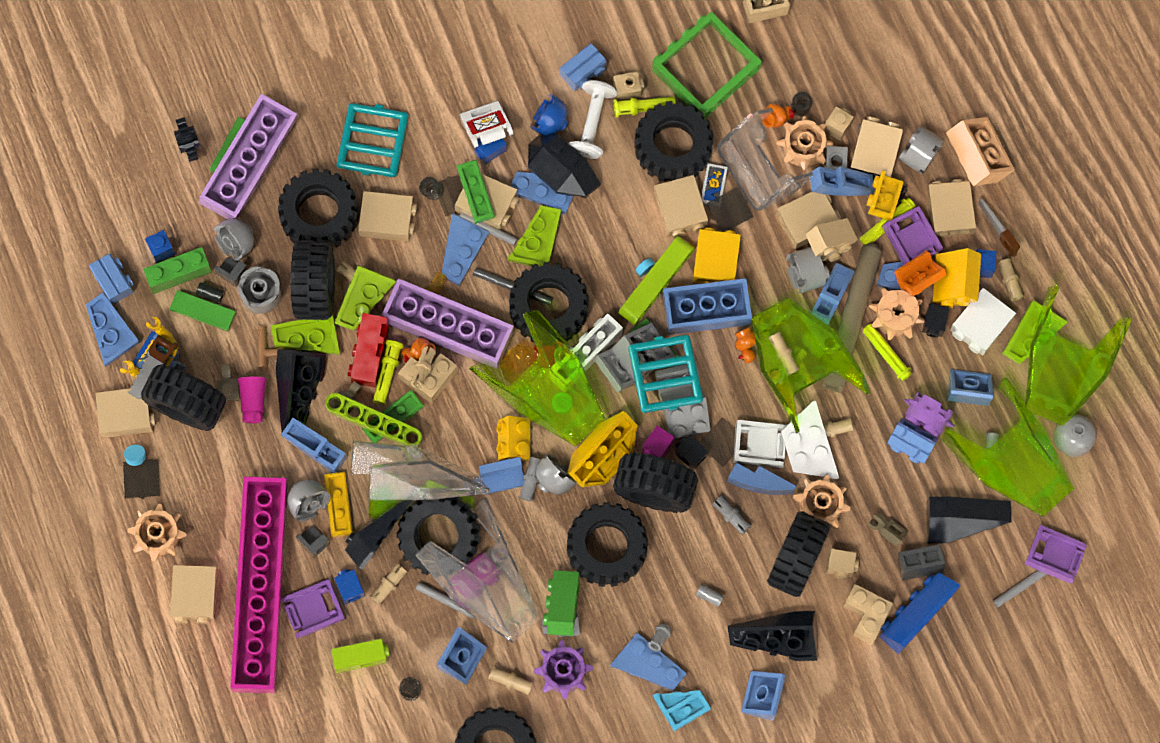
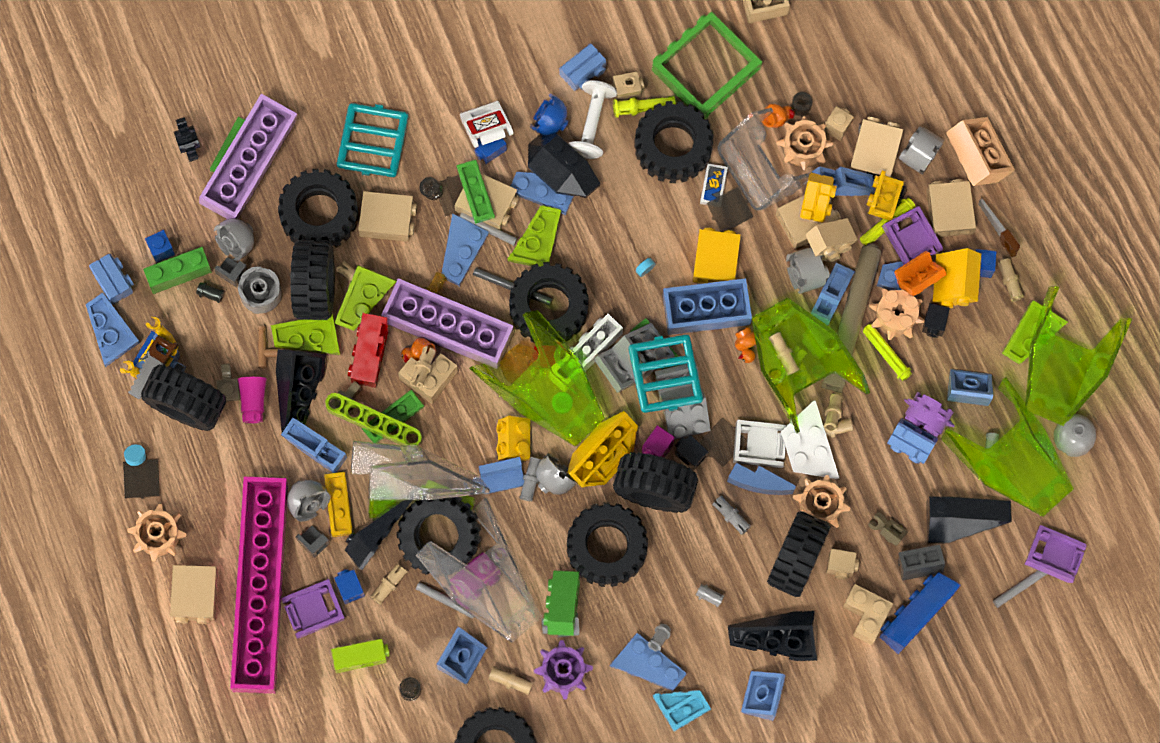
(122, 414): tan brick -> none
(202, 311): bright green tile -> none
(389, 362): neon yellow pin -> none
(656, 280): lime beam -> none
(680, 206): tan brick -> none
(817, 197): none -> yellow brick
(833, 413): none -> tan pin
(838, 154): light grey brick -> none
(982, 322): white brick -> none

